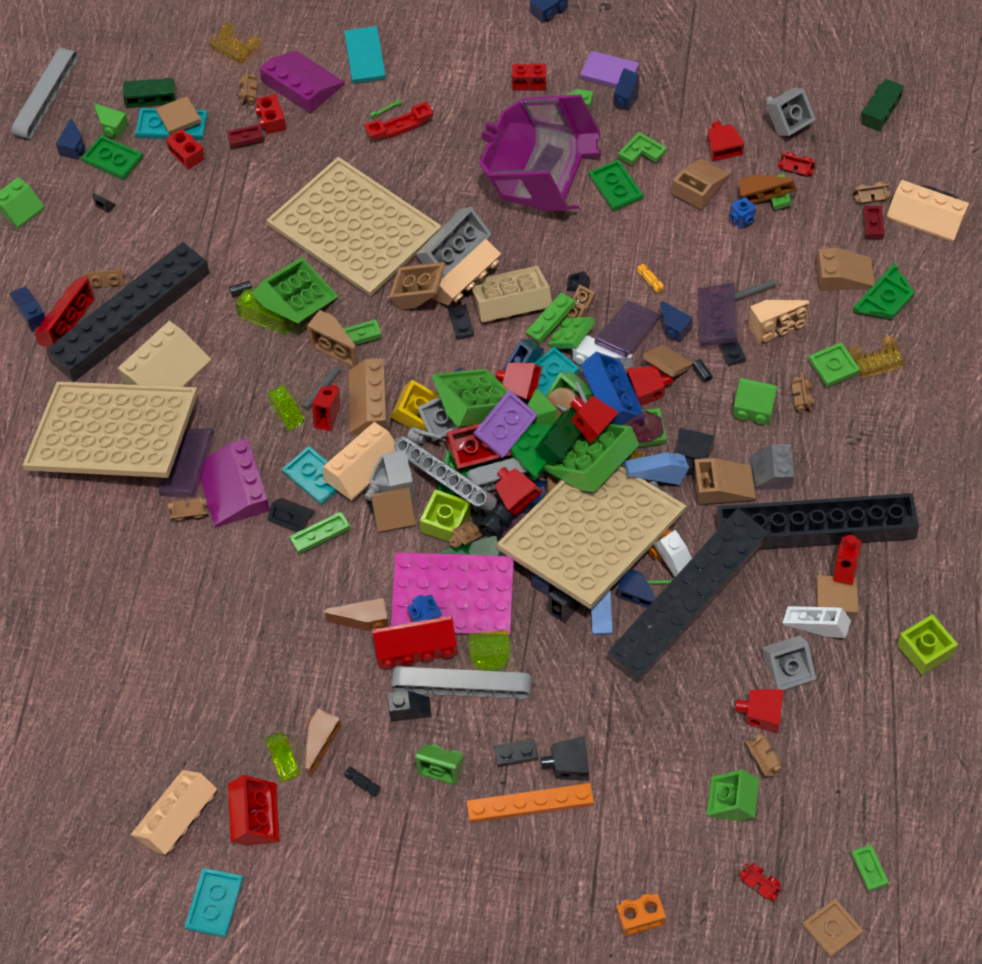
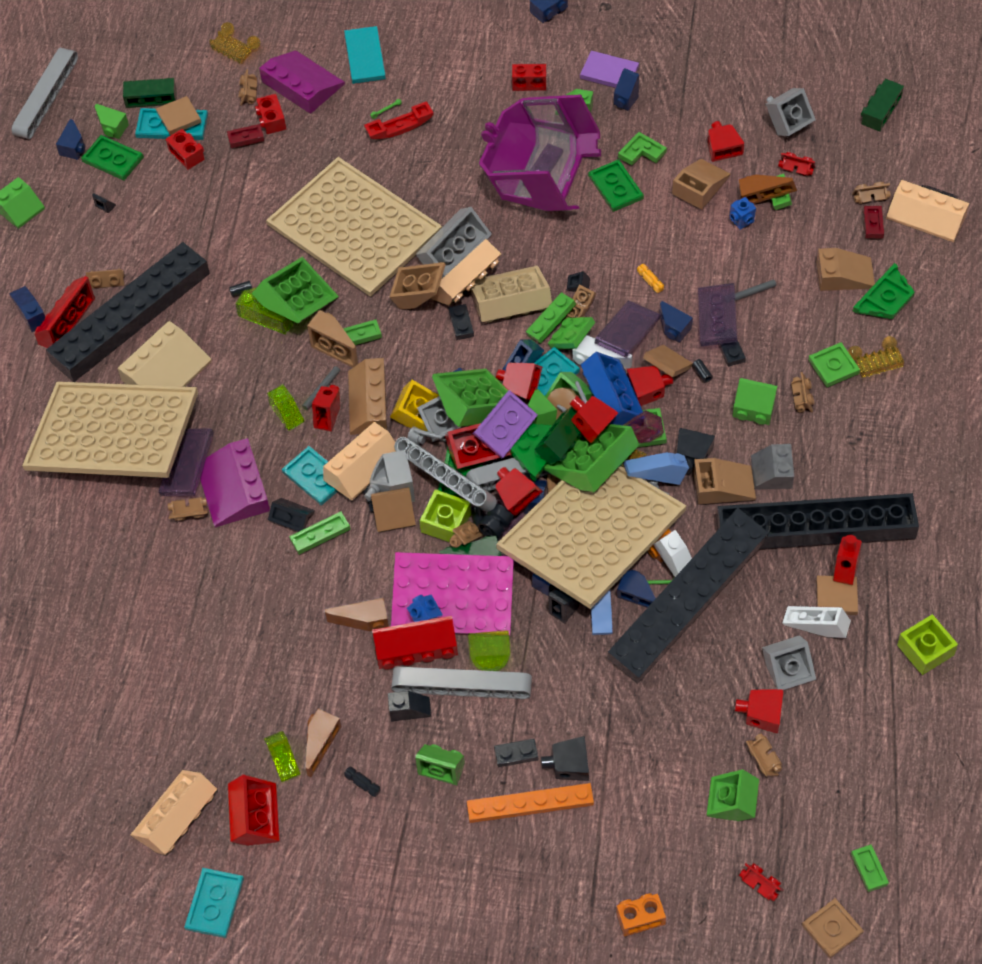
(776, 318): light nougat slope -> none

